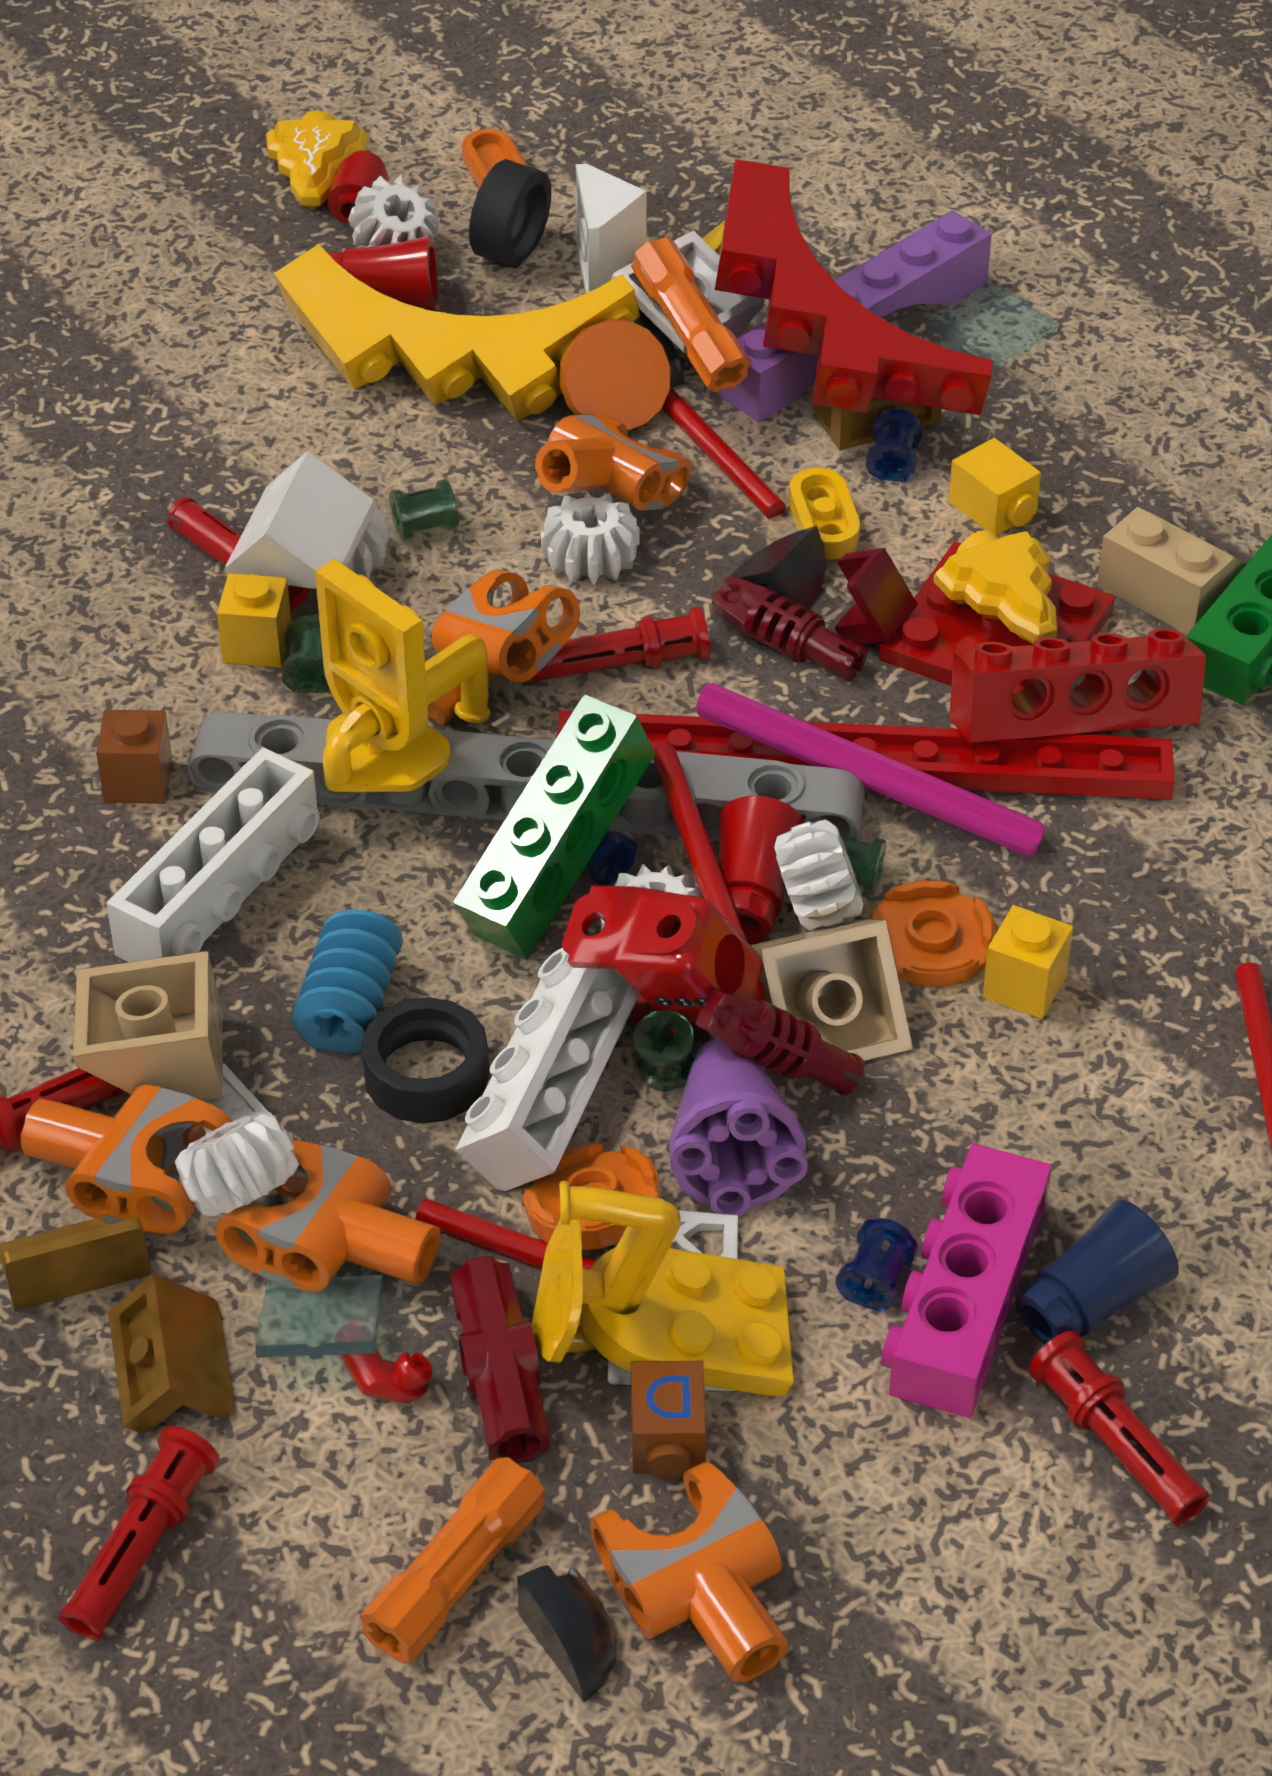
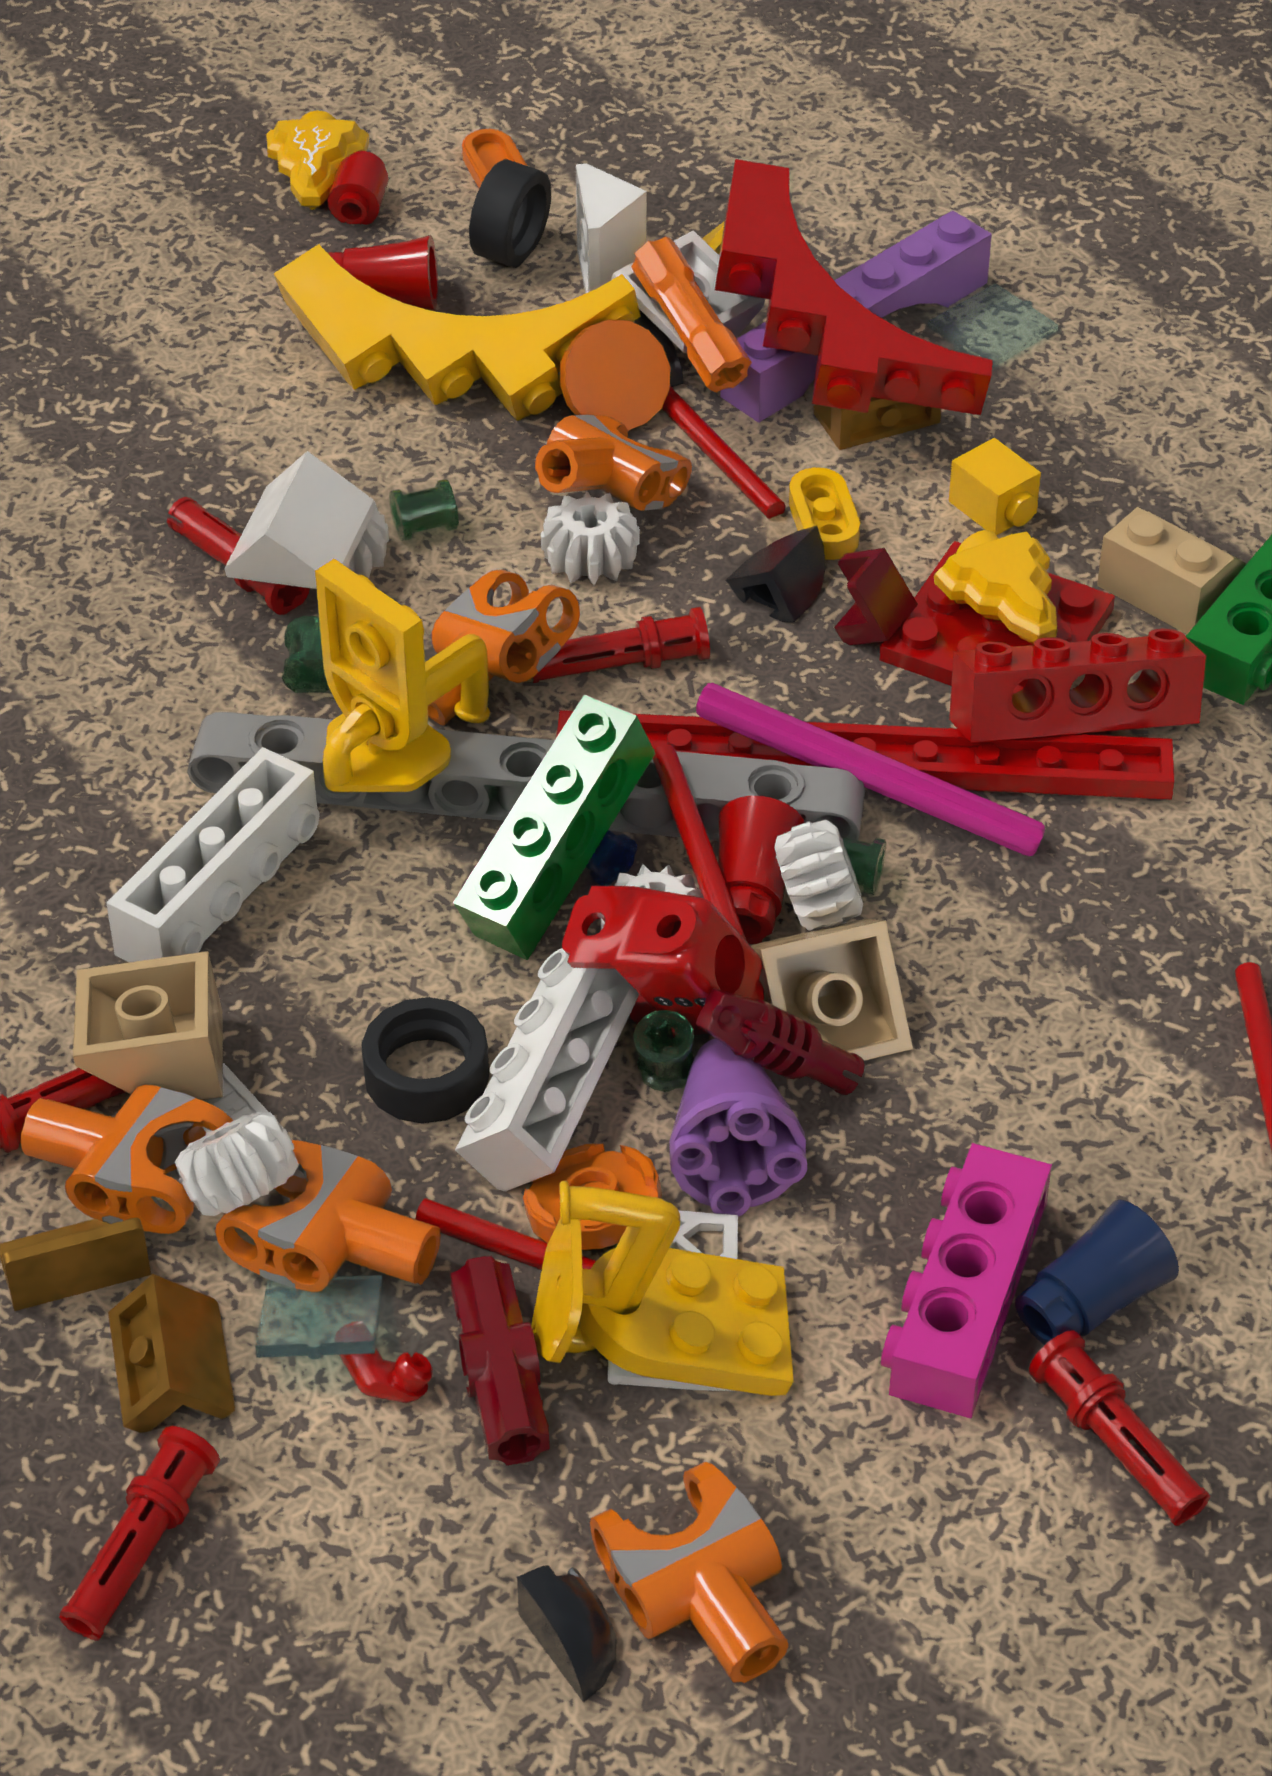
(134, 756): dark orange brick -> none
(254, 619): yellow brick -> none
(346, 980): dark azure piece -> none
(392, 214): white gear -> none
(419, 1599): orange axle -> none
(667, 1417): dark orange brick -> none
(786, 627): dark red hinge -> none
(877, 1264): clear blue bush -> none
(895, 437): clear blue bush -> none
(931, 950): orange tile -> none
(1027, 961): yellow brick -> none

